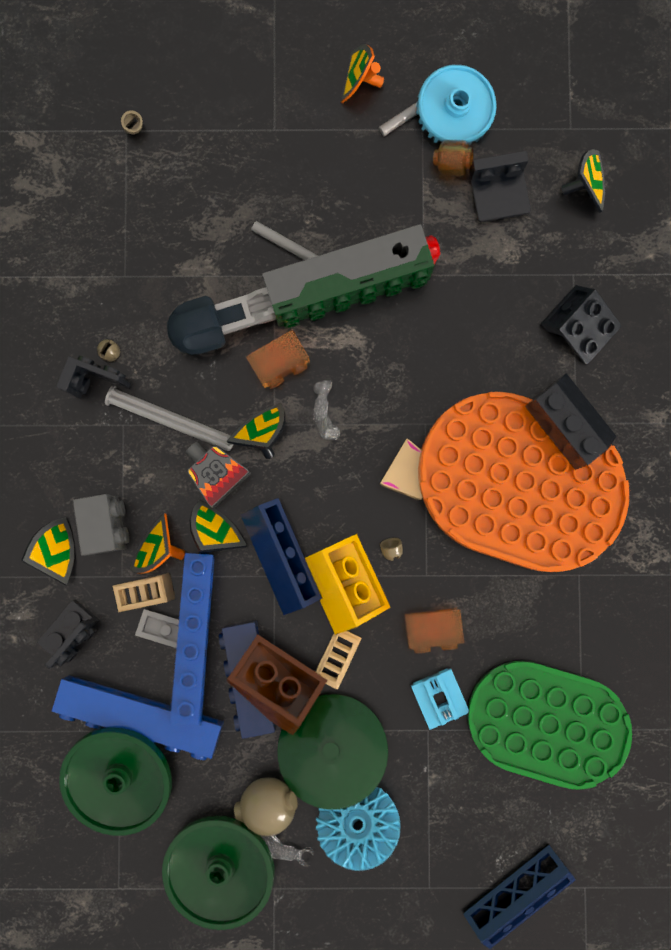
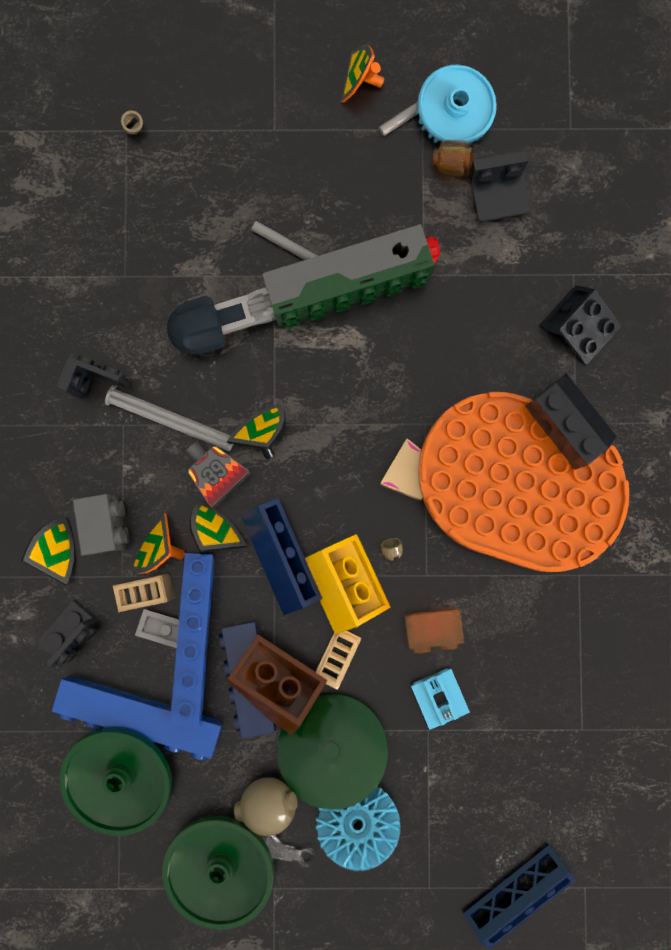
(112, 352): dark tan hinge -> none
(279, 359): clear orange brick -> none
(320, 413): clear arm -> none
(549, 724): green plate -> none
(589, 176): shield -> none

